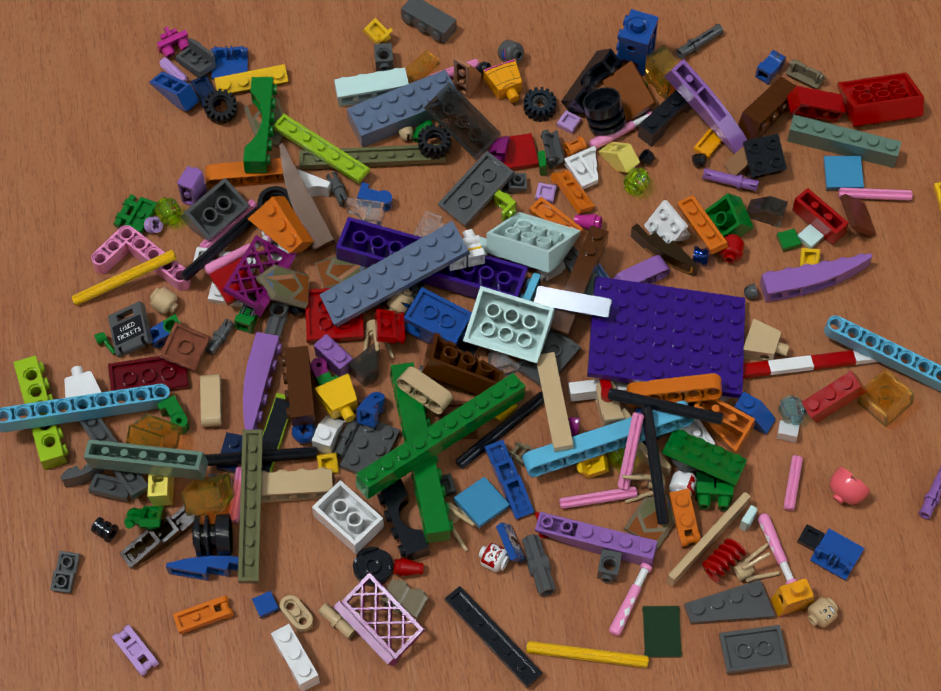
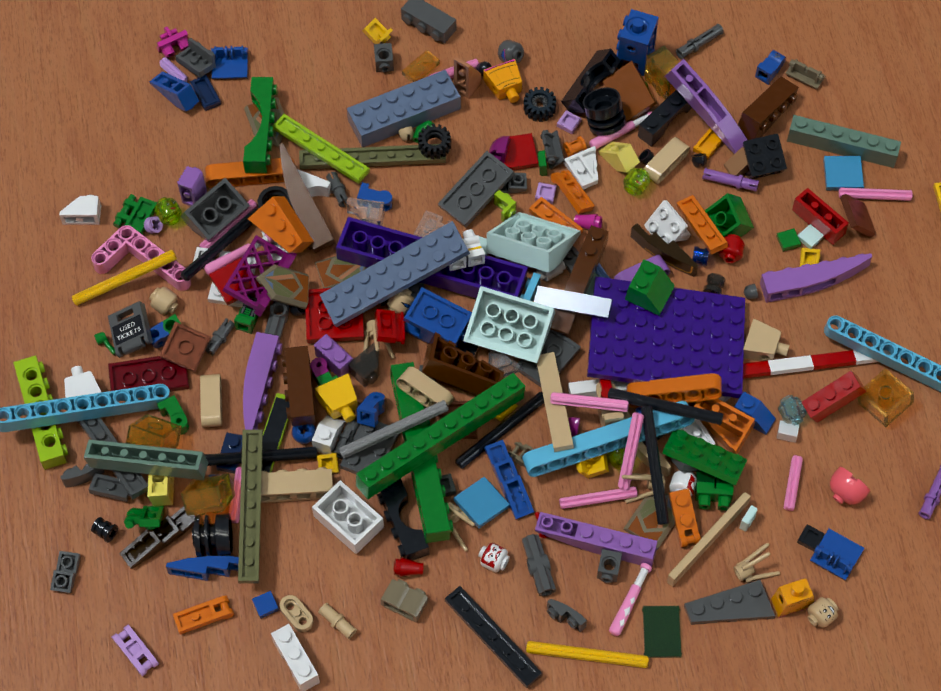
(82, 211): none -> white slope
(220, 116): black tyre -> none
(242, 81): yellow plate -> none
(367, 86): light aqua brick -> none
(367, 632): fence -> none
(373, 561): black tile -> none
(393, 429): none -> light grey axle
(462, 120): clear smoke slope -> none
(510, 542): blue tile -> none
(562, 611): none -> dark grey slope
(589, 402): none -> bright pink axle
(650, 288): none -> green slope
(666, 160): none -> tan beam
(714, 283): none -> clear smoke wheel
(721, 558): red piece -> none
(753, 649): dark grey plate -> none
(768, 210): clear smoke slope -> none
(775, 545): bright pink piece -> none
(816, 104): red brick -> none
(881, 99): red slope -> none

